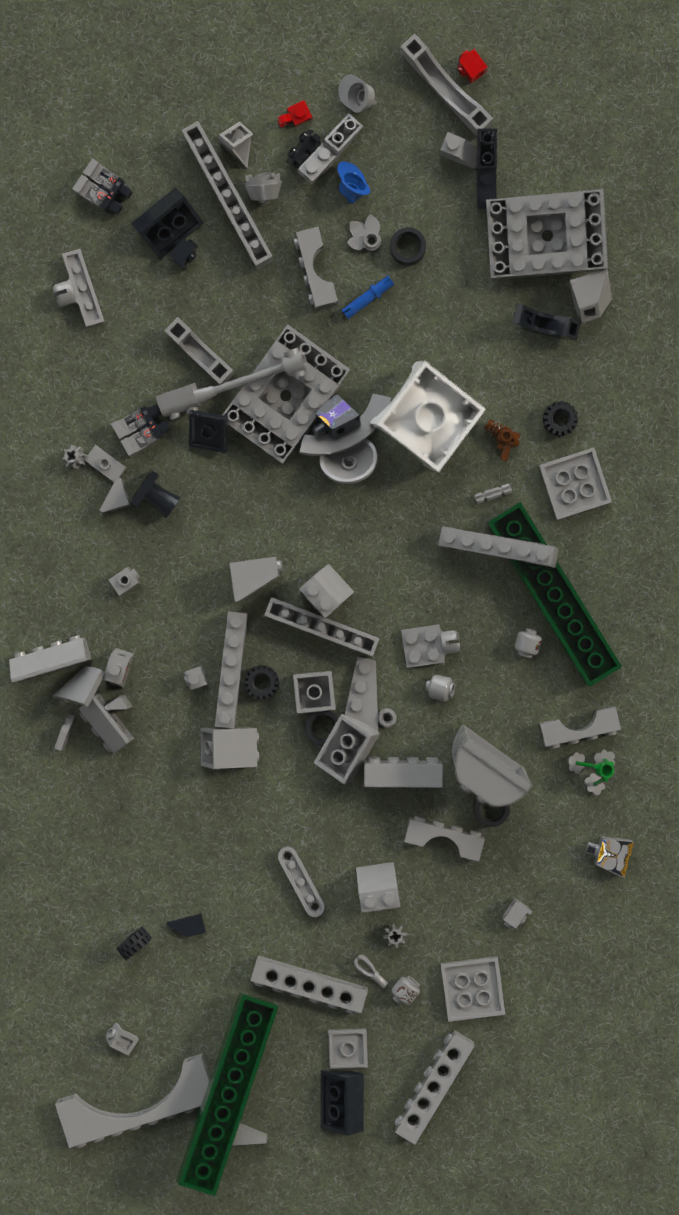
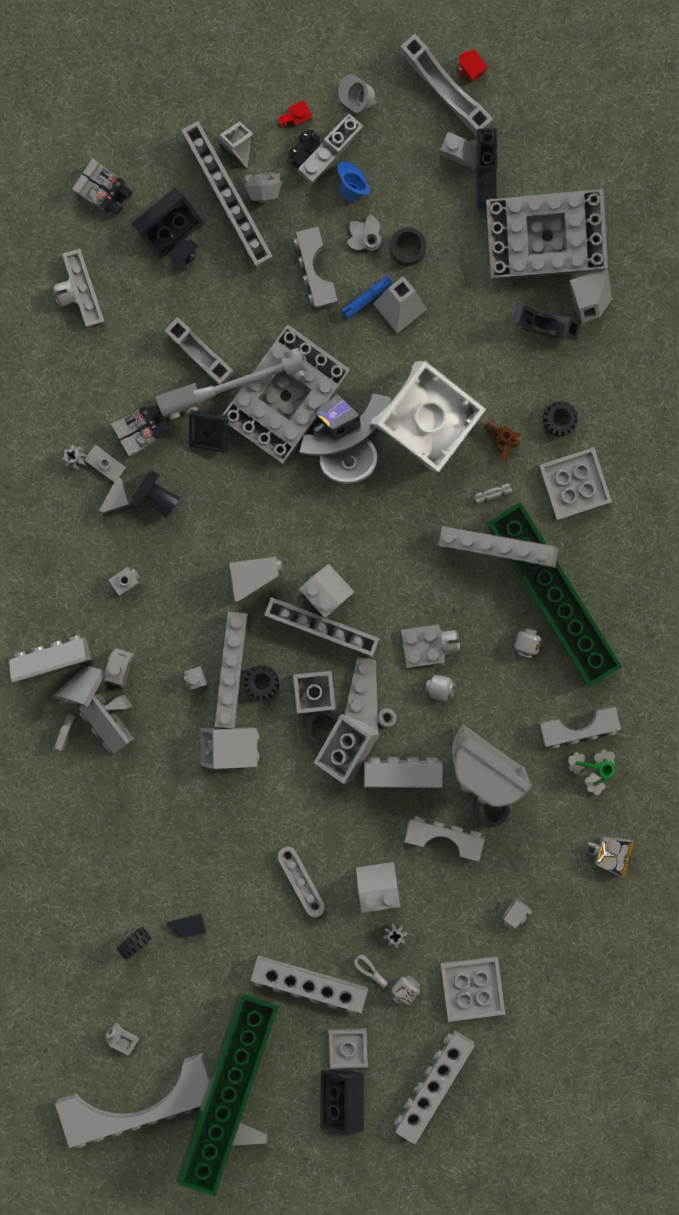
(400, 305): none -> light grey slope

